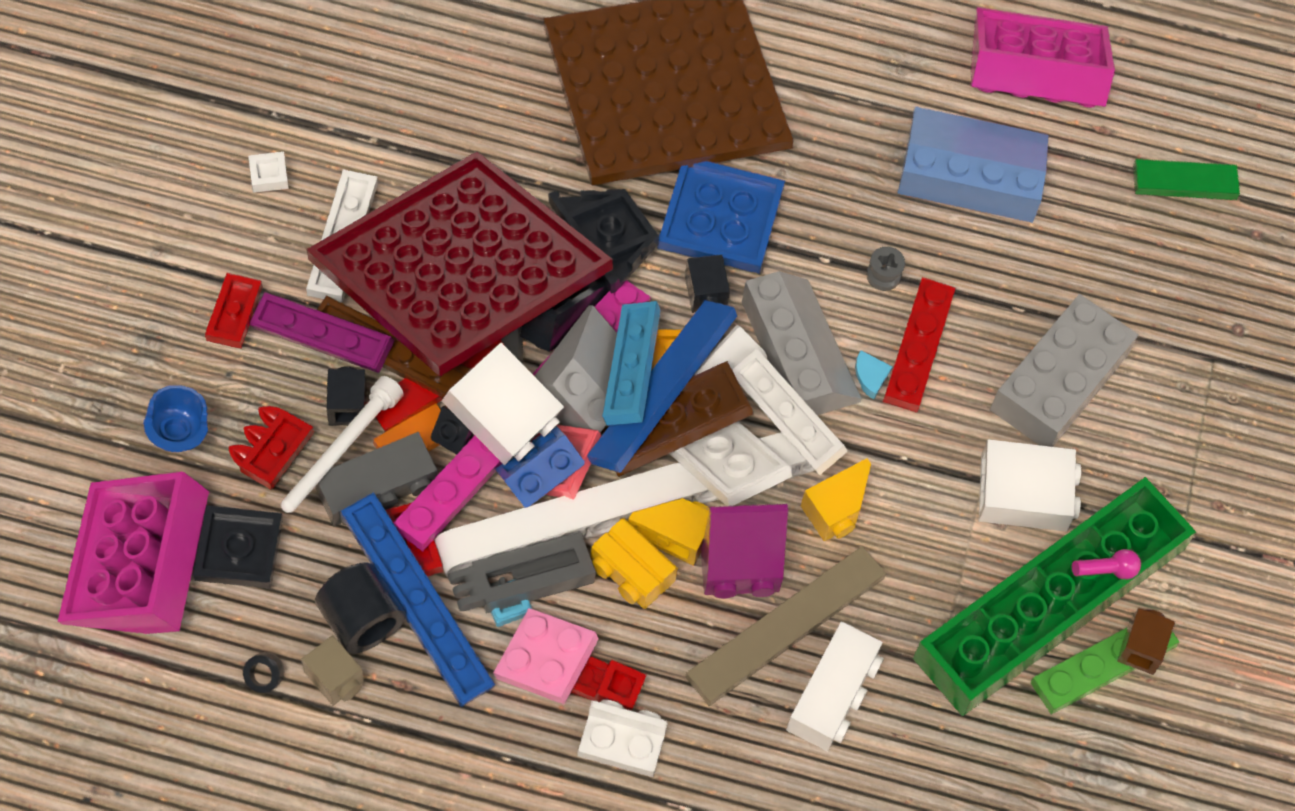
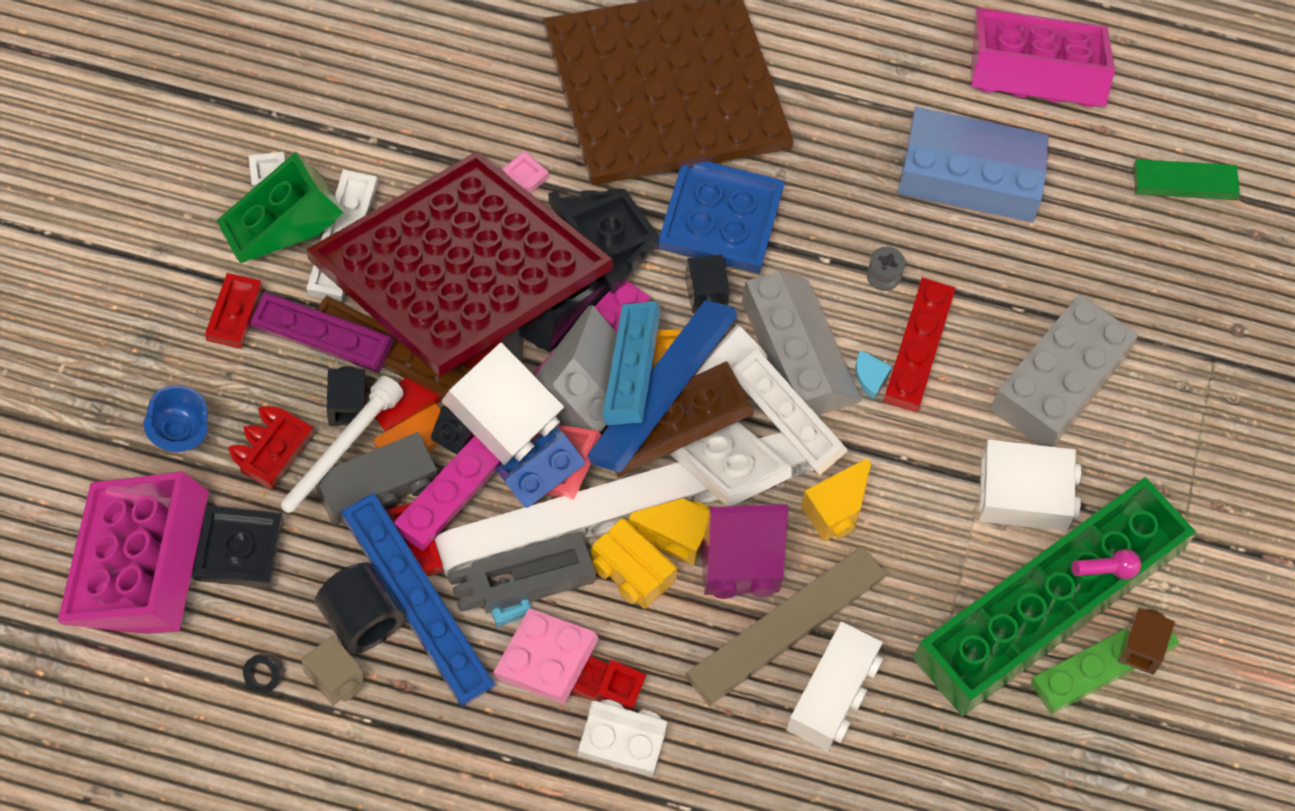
(280, 211): none -> green slope
(526, 172): none -> bright pink tile

